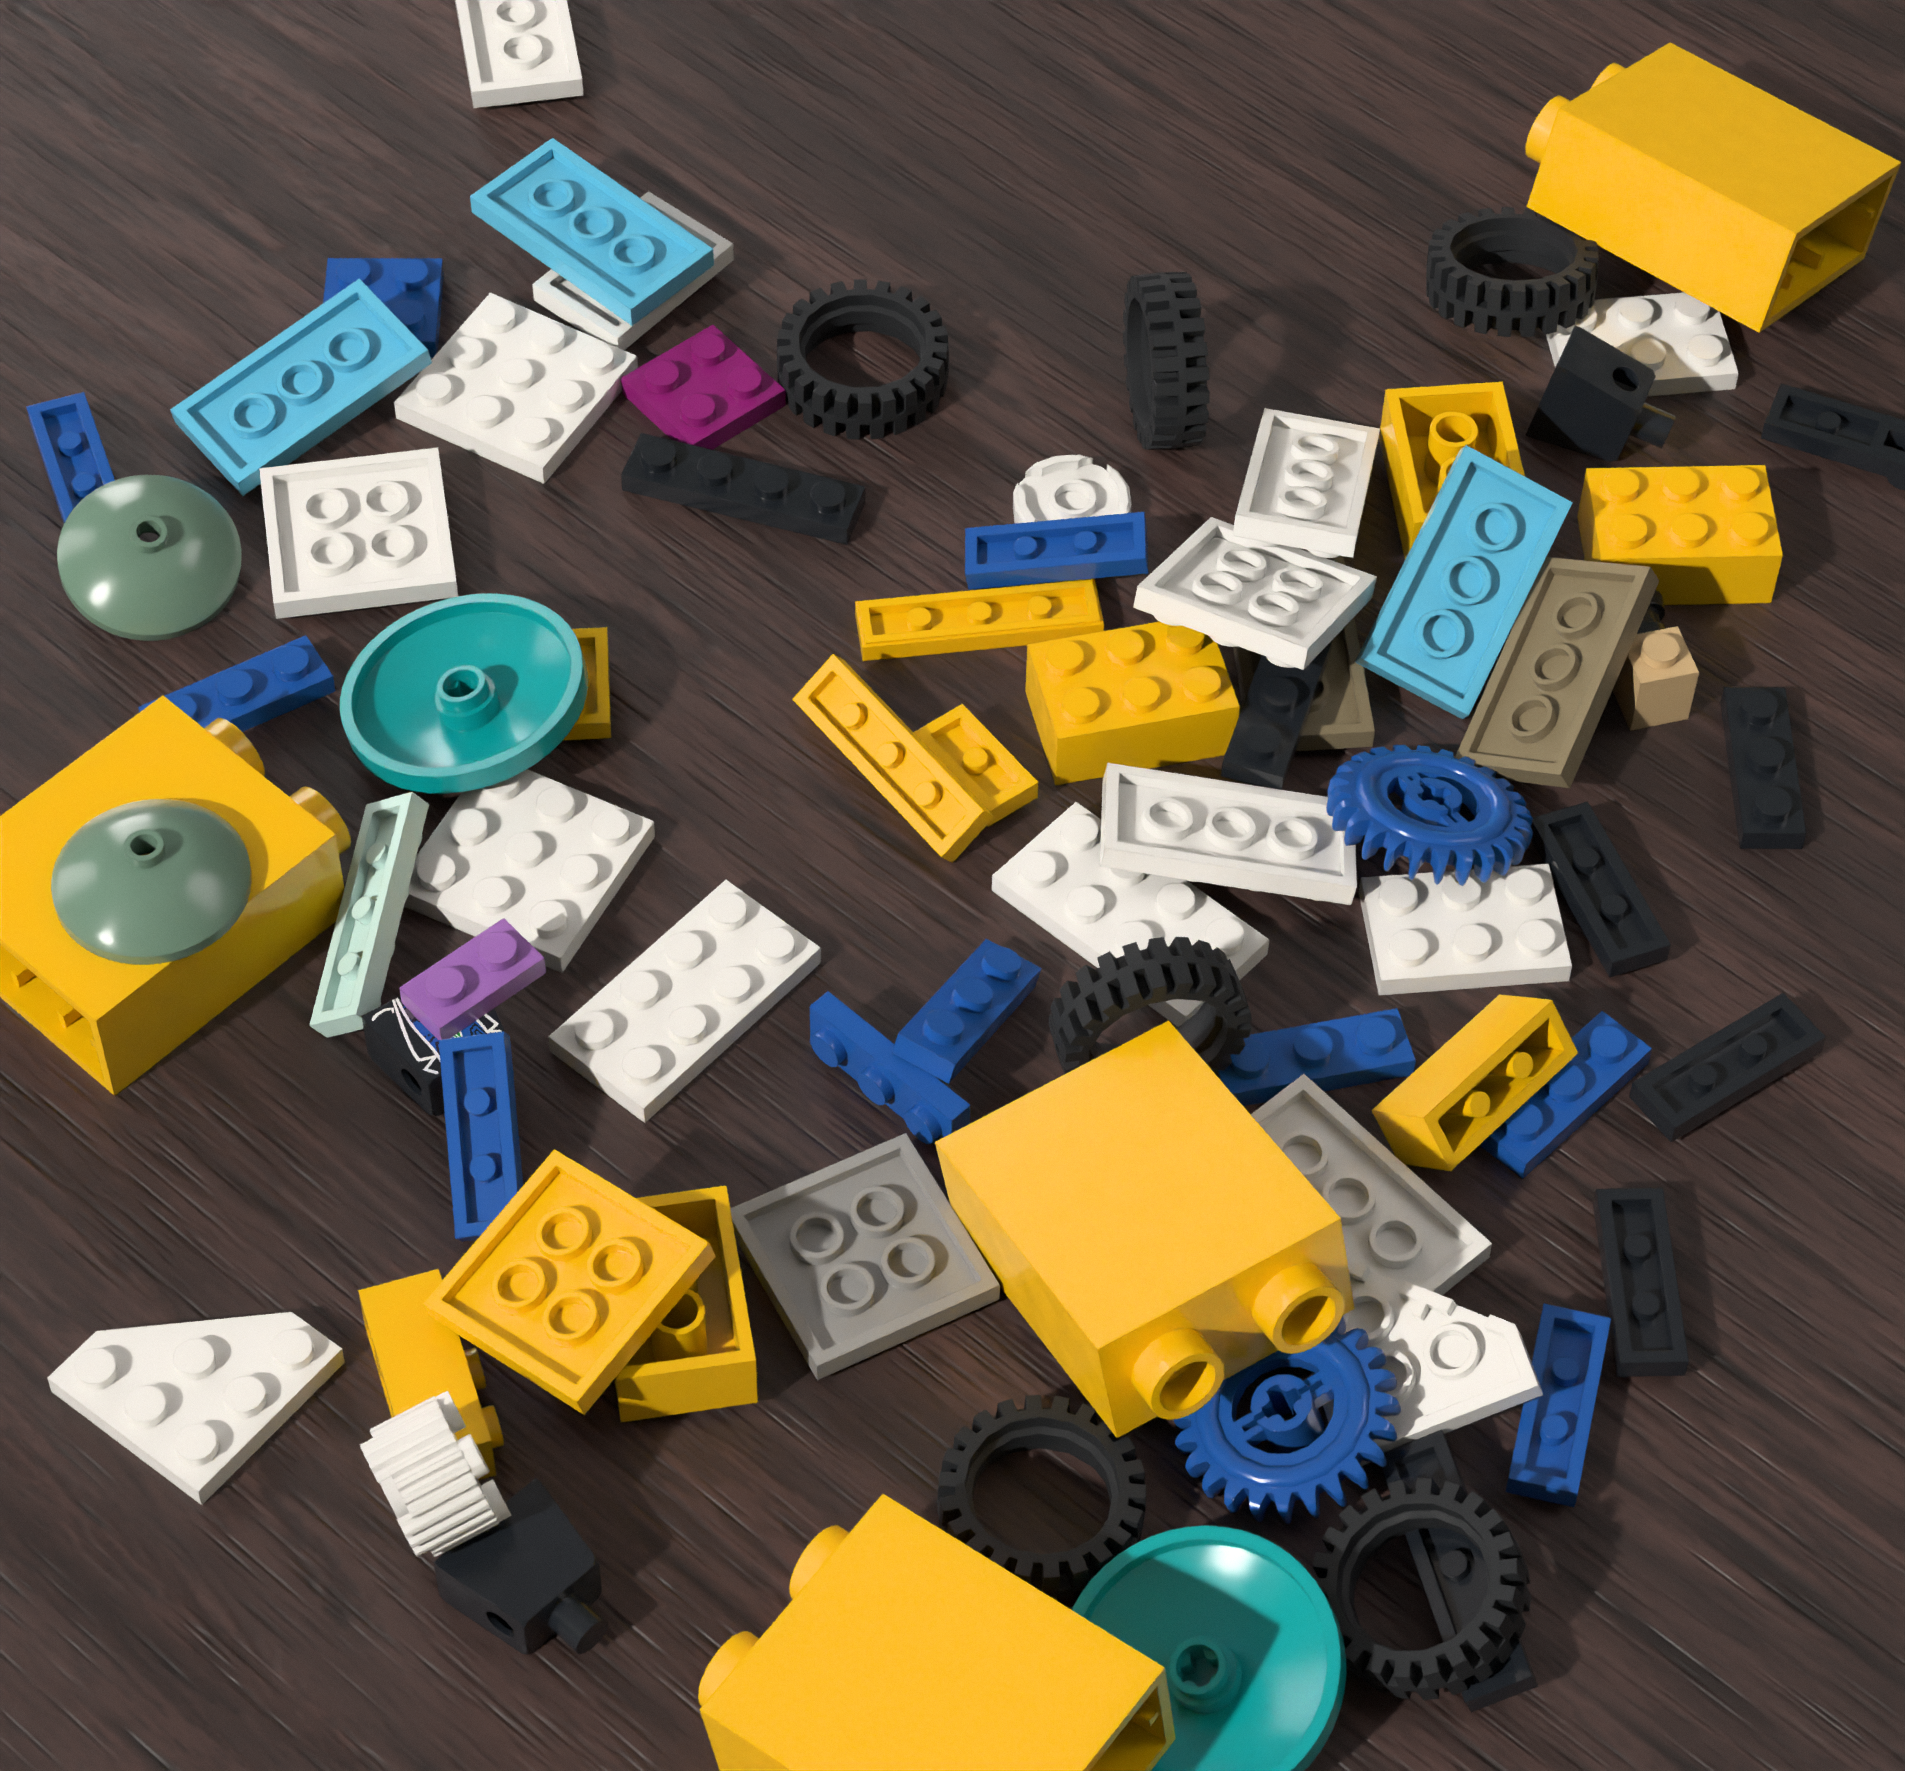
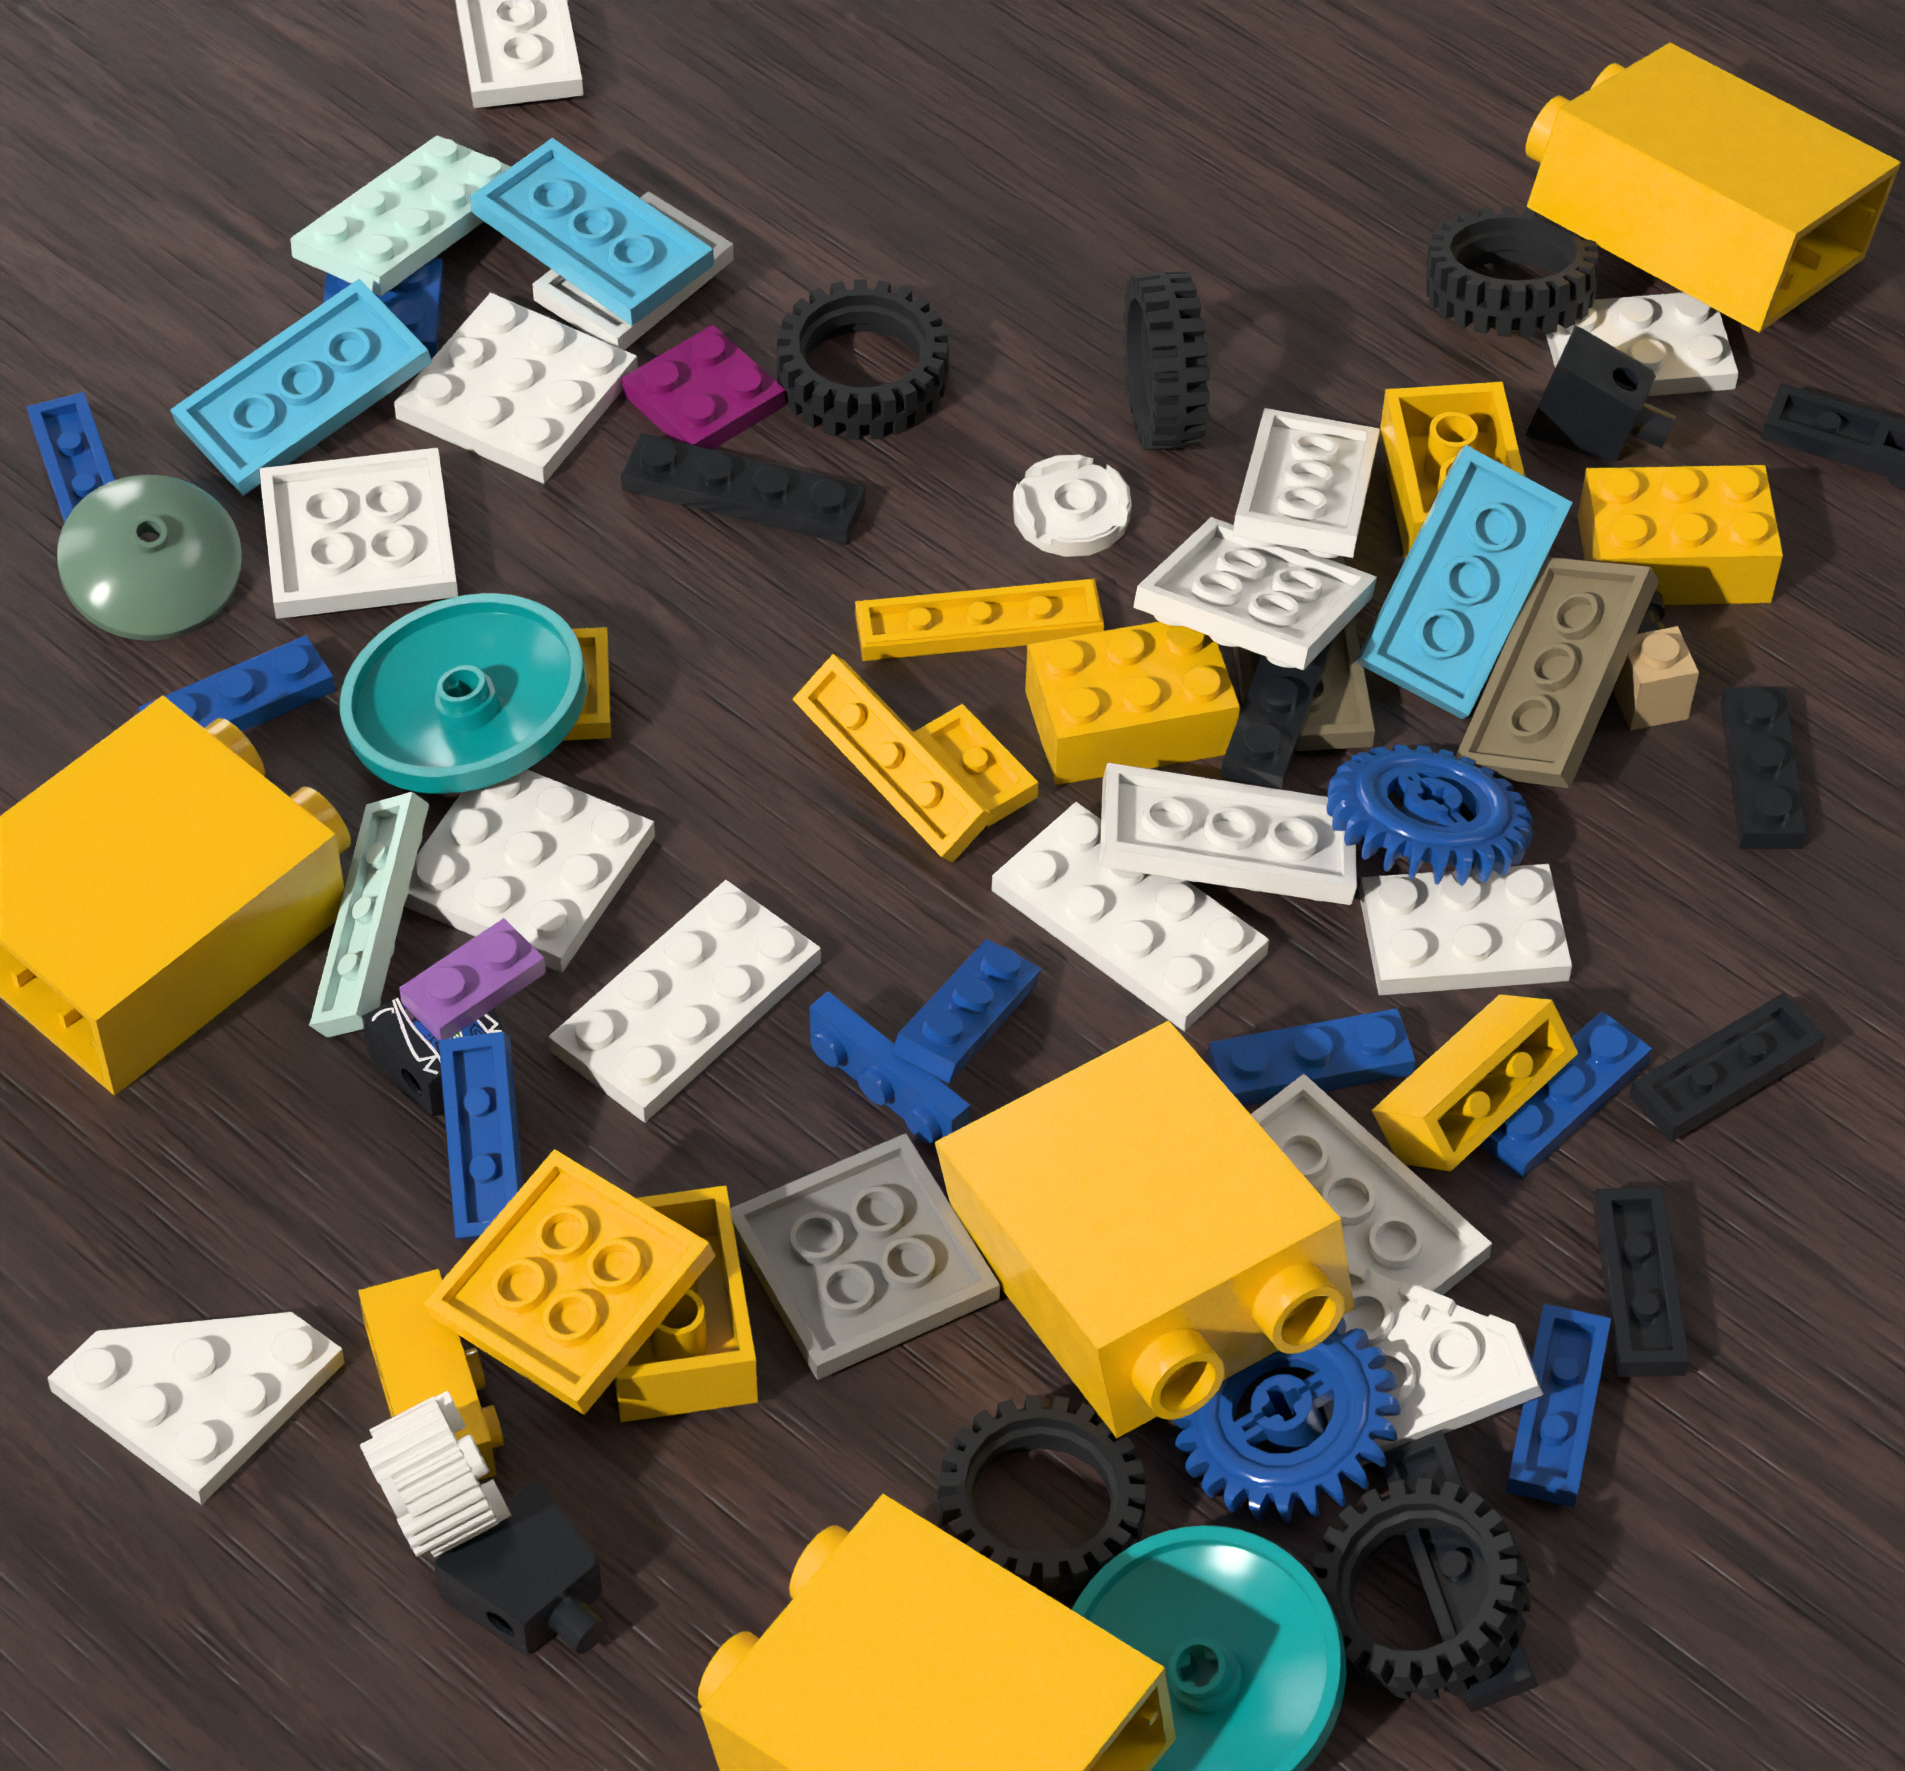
(155, 903): sand green dish -> none
(399, 217): none -> light aqua plate
(1056, 550): blue plate -> none
(1150, 978): black tyre -> none
(1599, 889): black plate -> none

